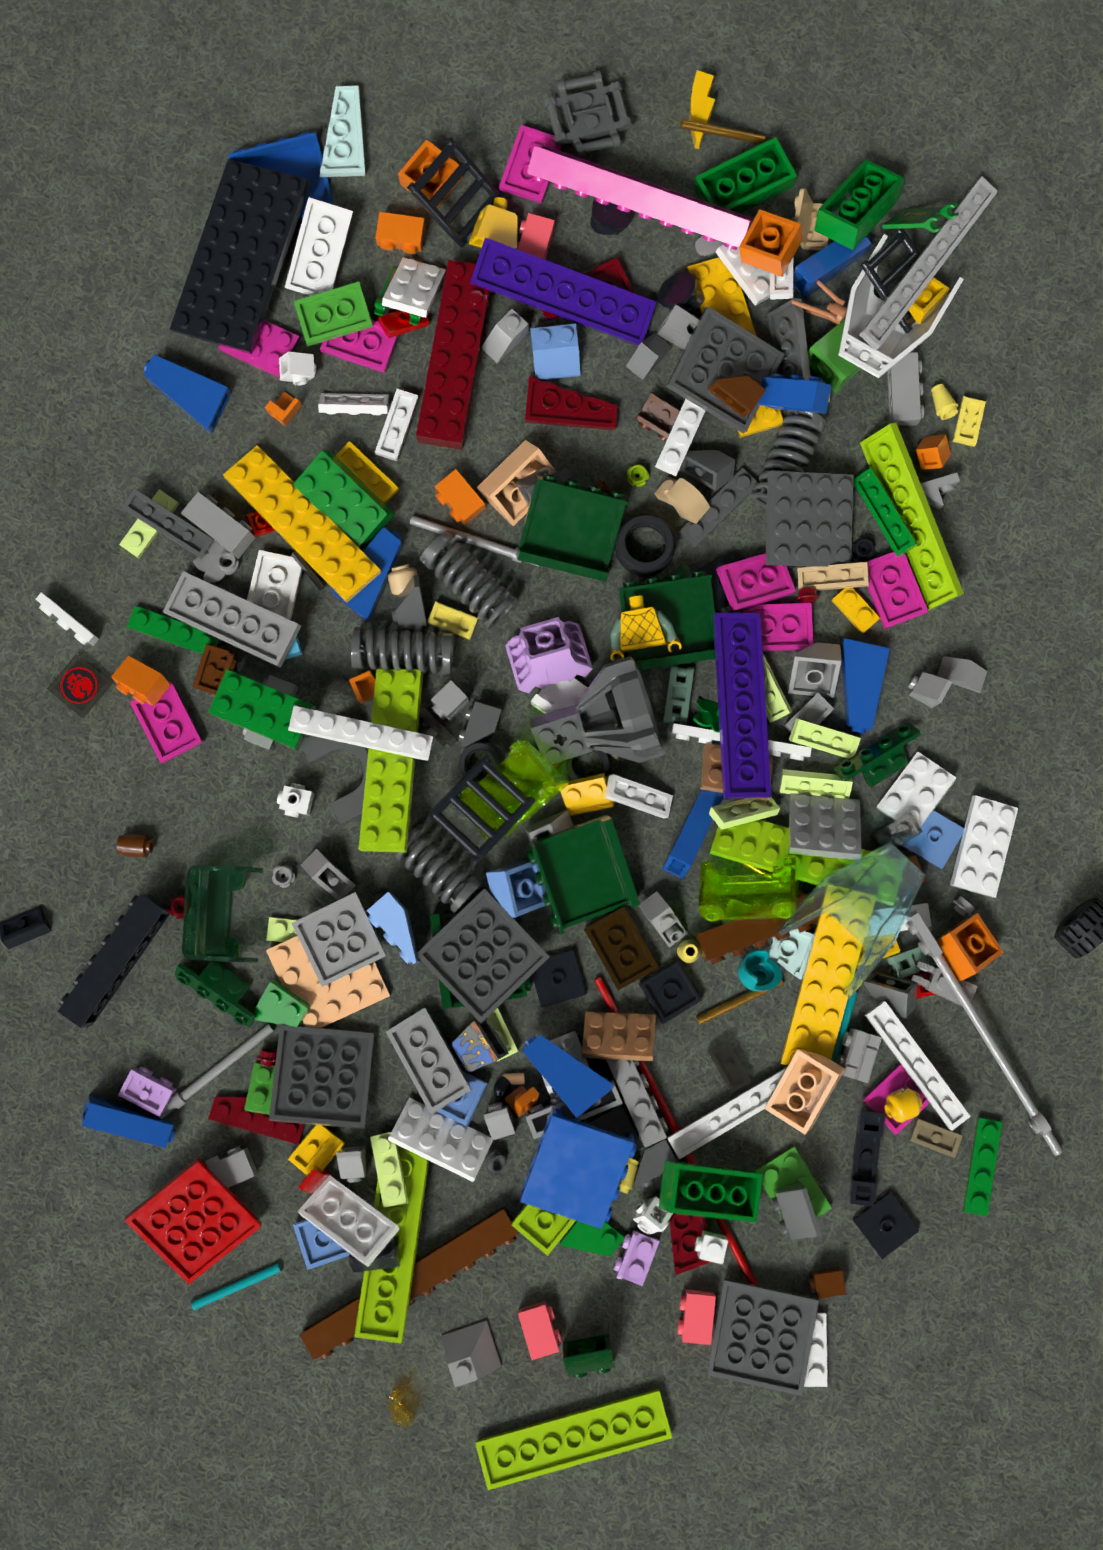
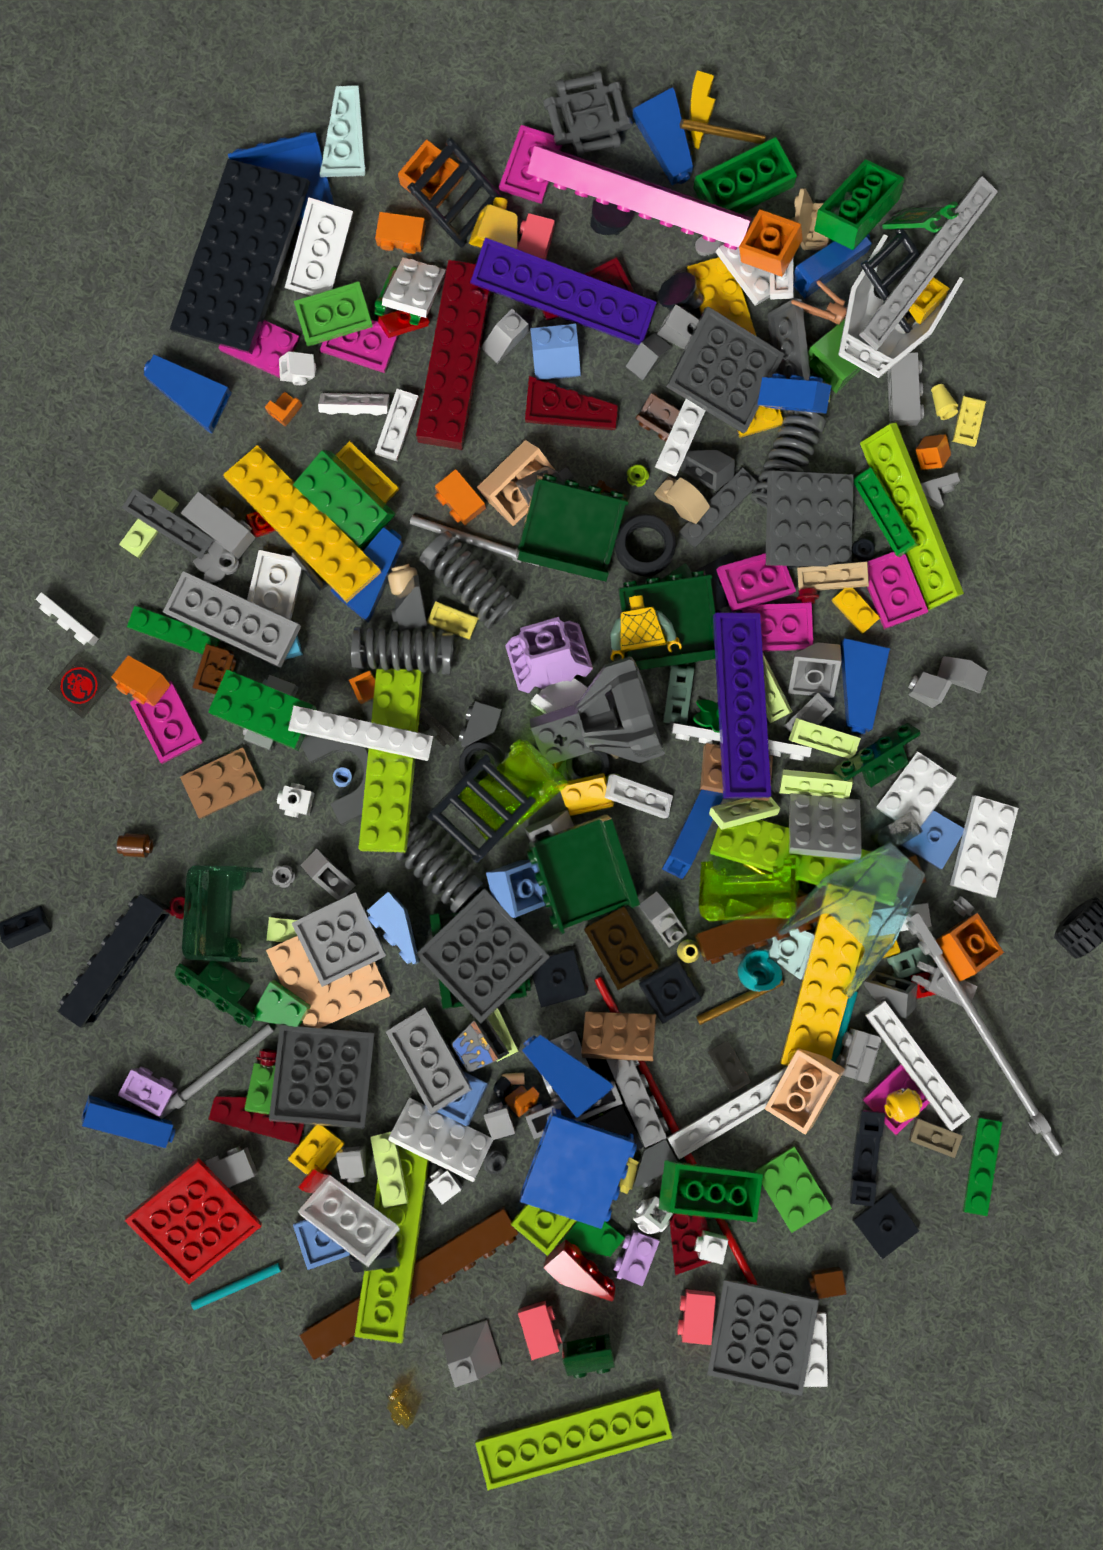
(221, 783): none -> medium nougat plate
(345, 774): none -> light blue hinge
(444, 1185): none -> white brick
(449, 701): light grey piece -> none
(575, 1271): none -> slope
(660, 126): none -> blue slope
(738, 393): reddish brown slope -> none
(796, 1211): dark grey slope -> none

